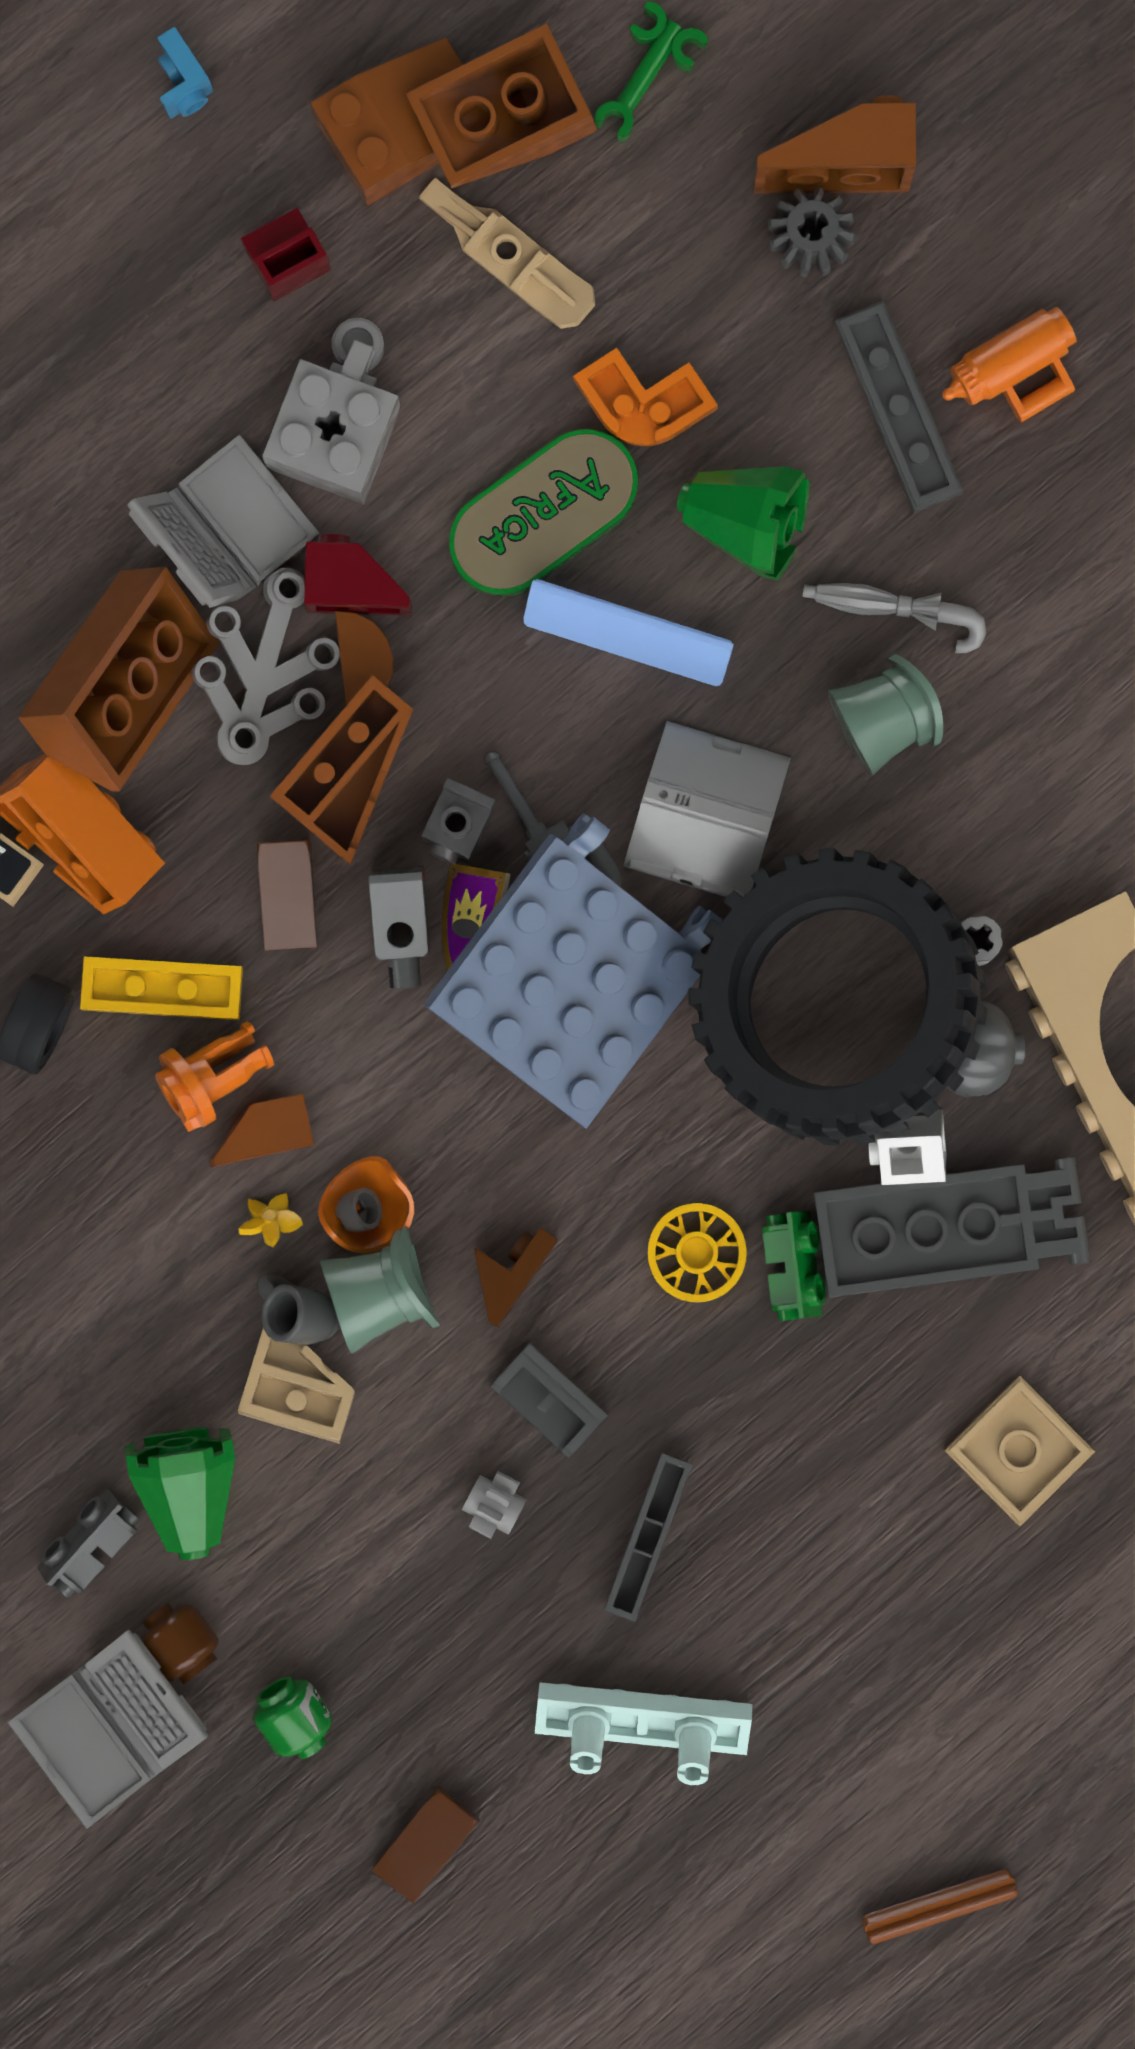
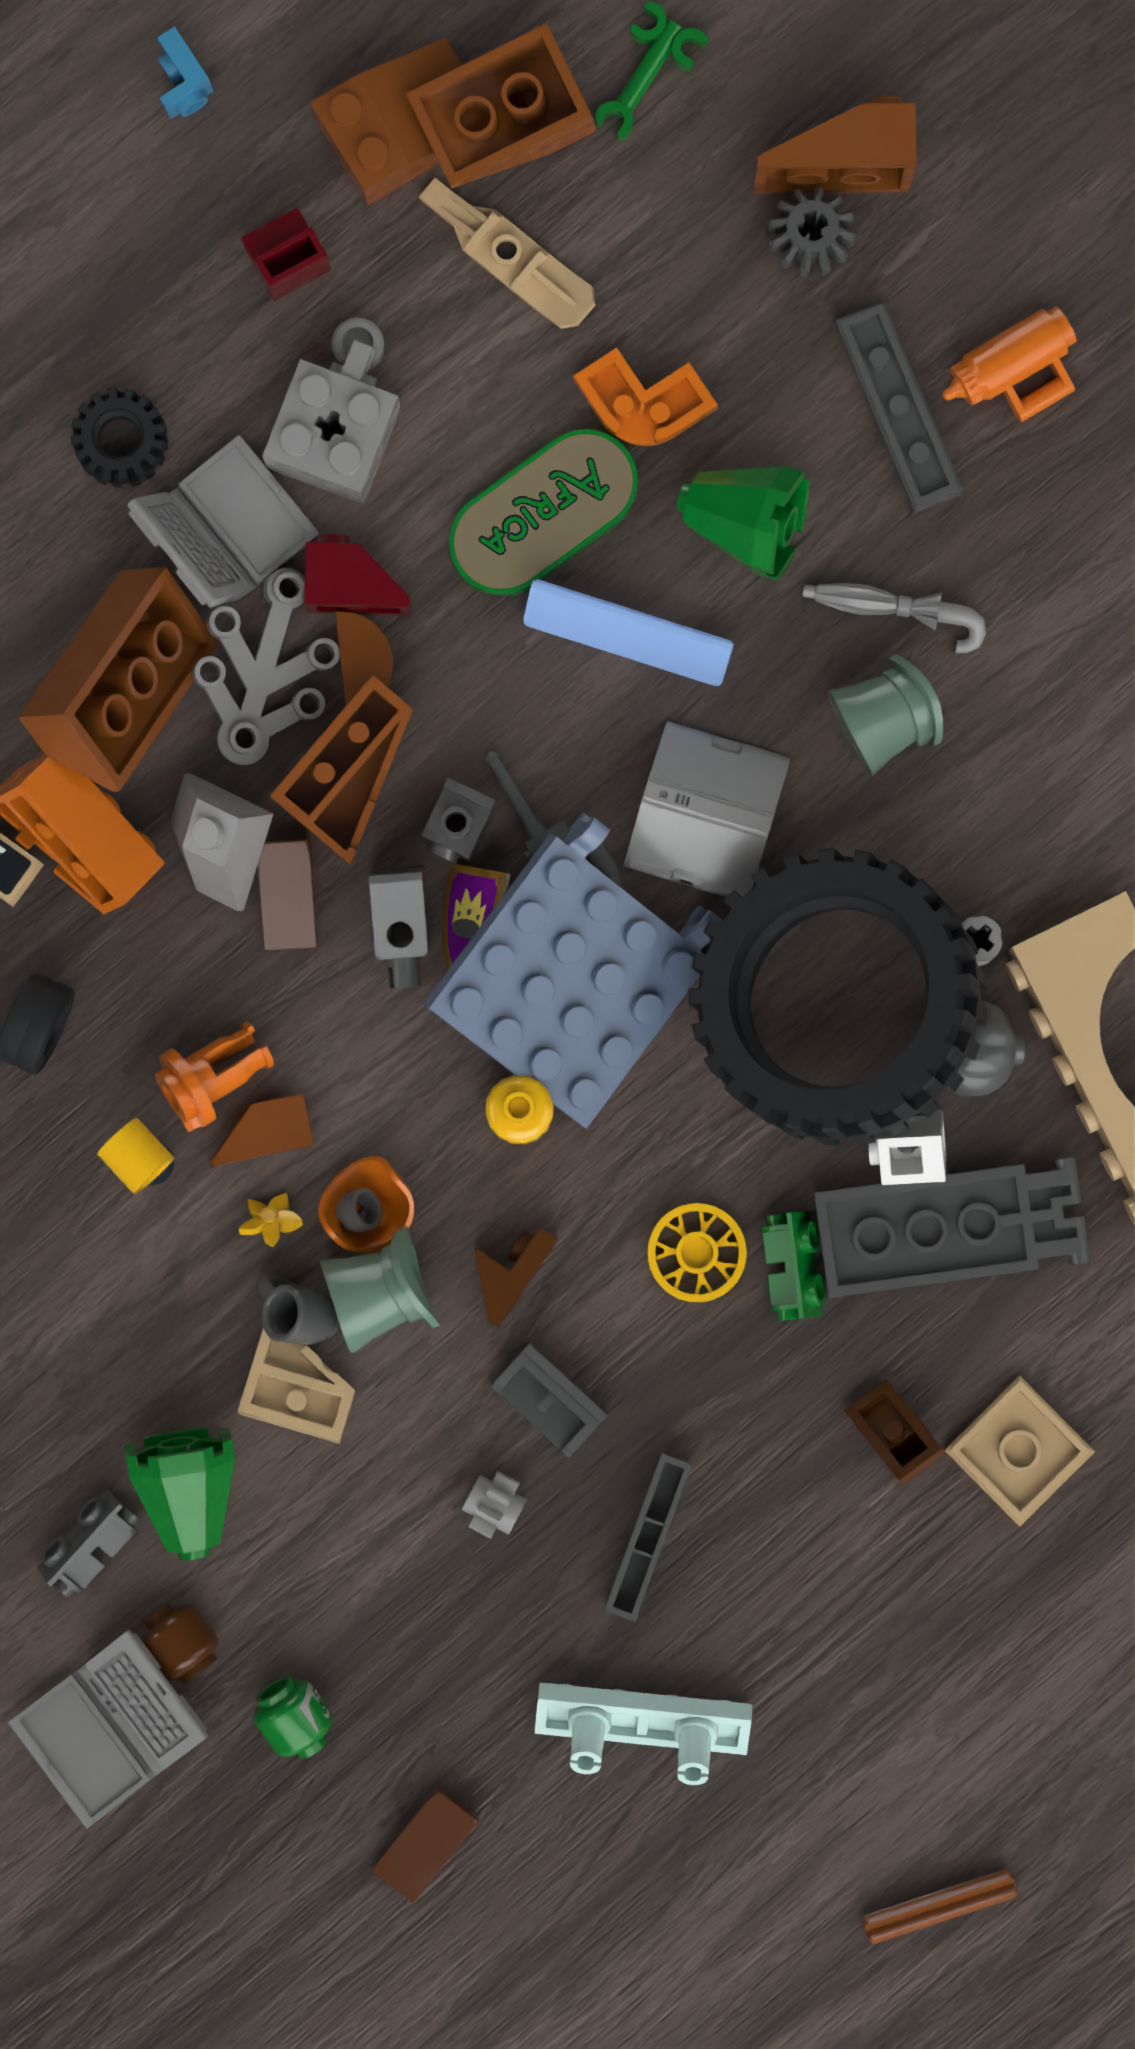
(111, 407): none -> black tyre
(137, 1157): none -> yellow piece
(161, 988): yellow plate -> none
(219, 839): none -> light grey slope
(519, 1109): none -> yellow head
(894, 1432): none -> reddish brown slope

